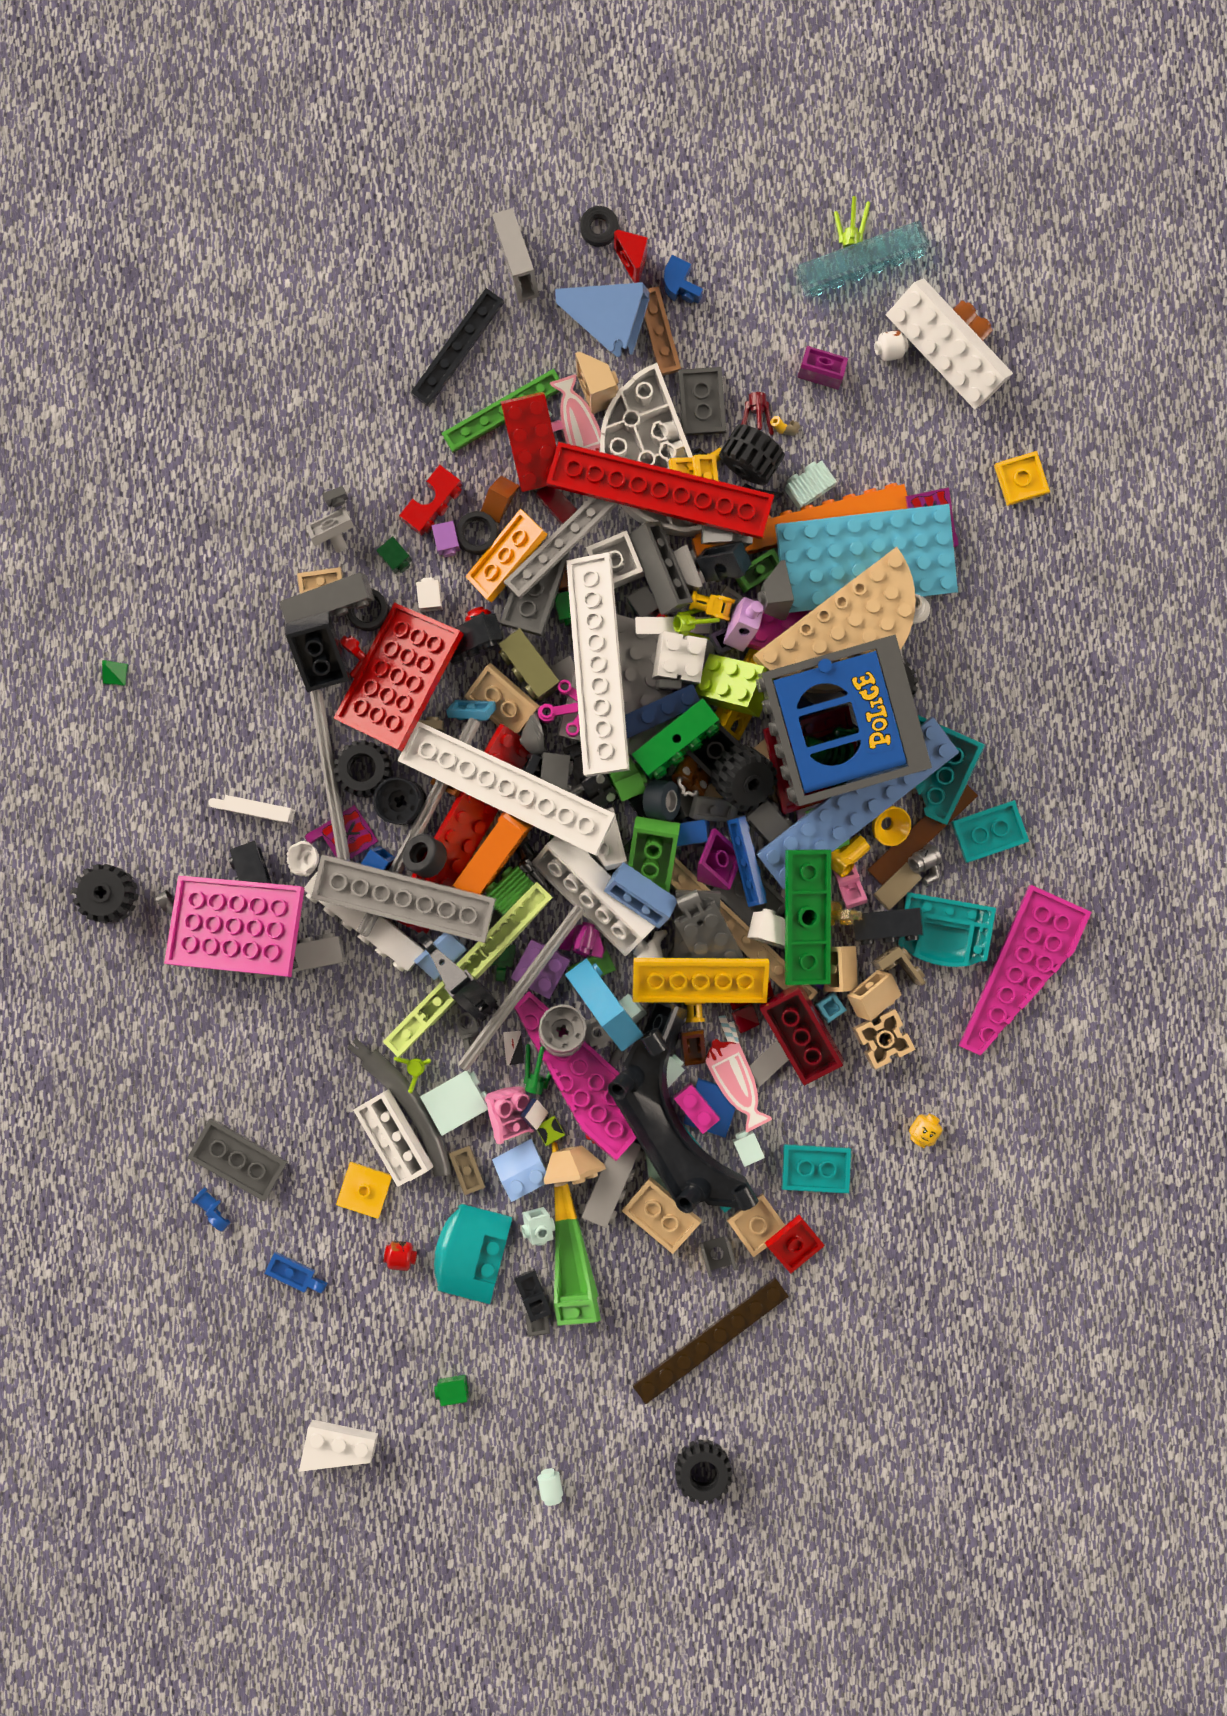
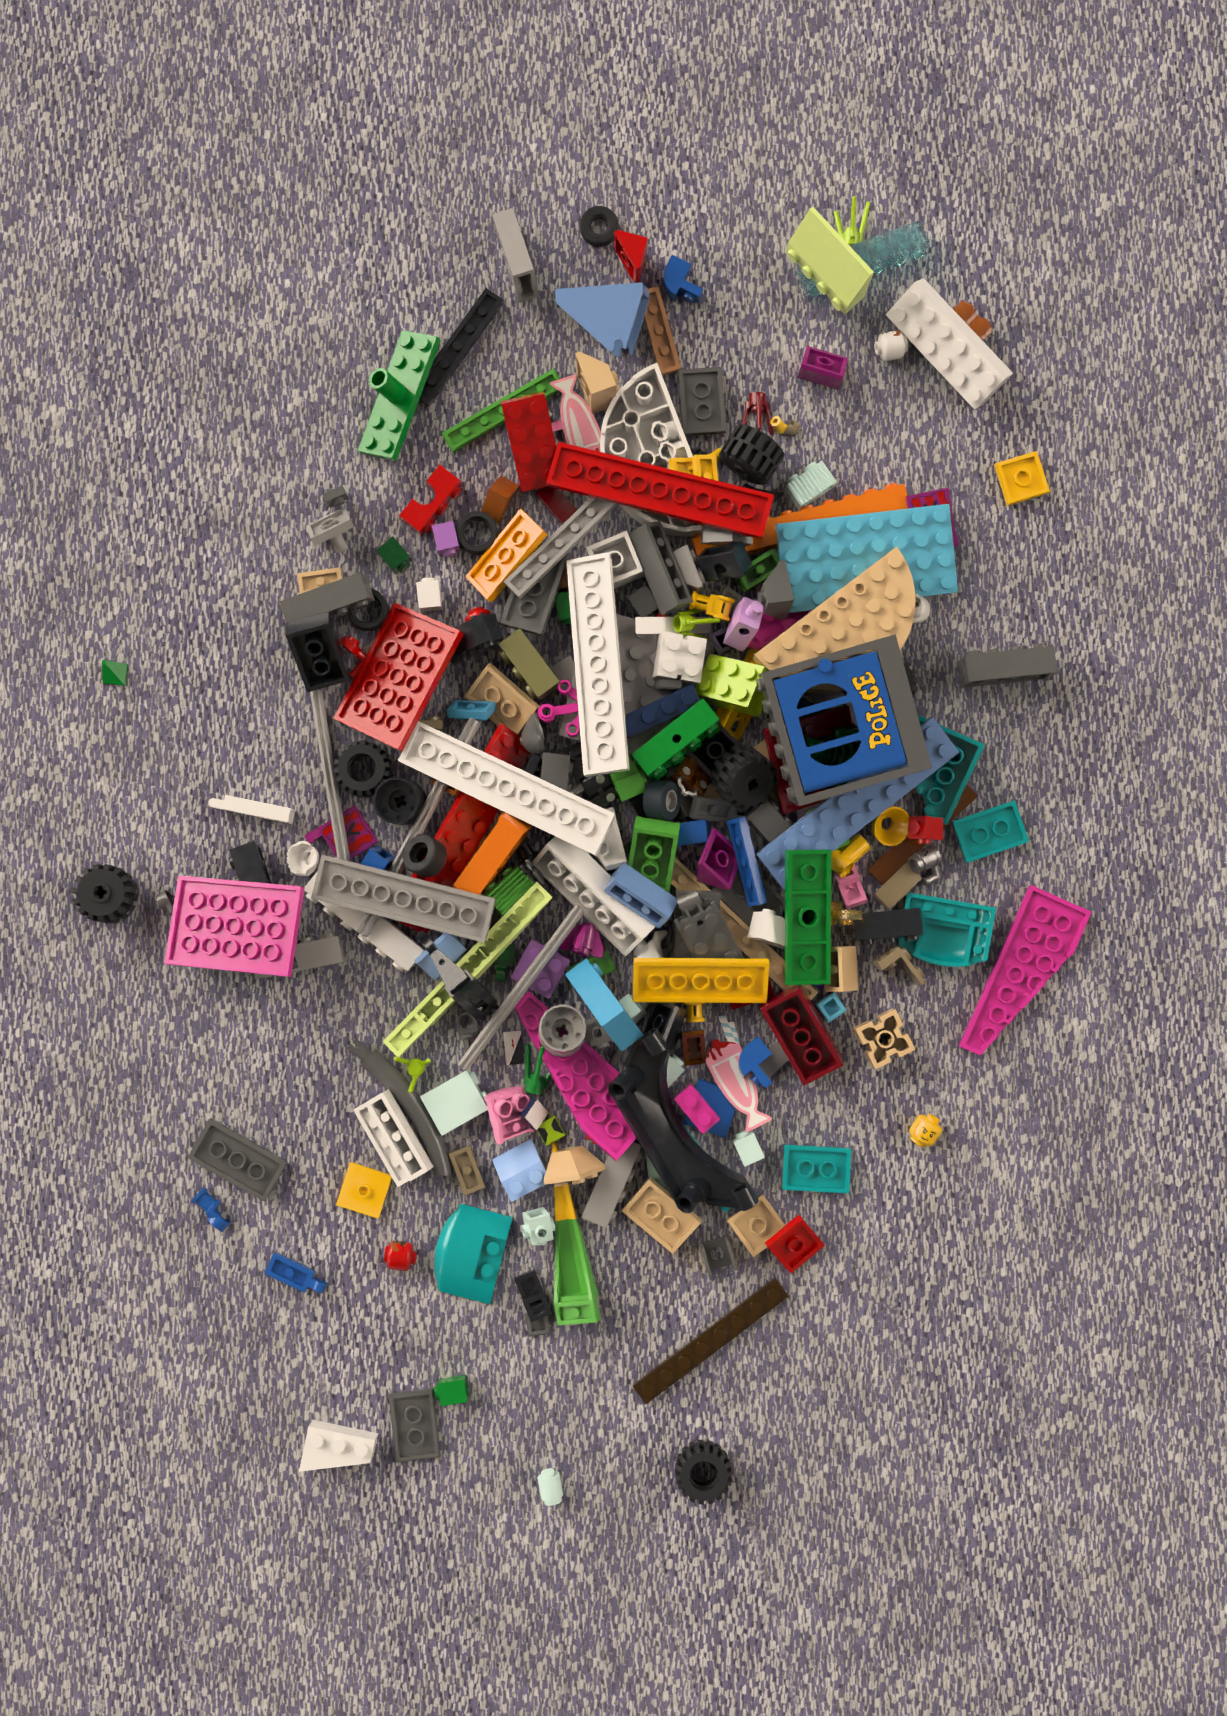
(398, 394): none -> plate
(414, 1425): none -> dark grey tile
(745, 1018): dark red slope -> none
(751, 1058): none -> blue brick
(829, 261): none -> yellowish green slope
(874, 995): tan brick -> none
(925, 829): none -> red brick
(1007, 666): none -> dark grey brick

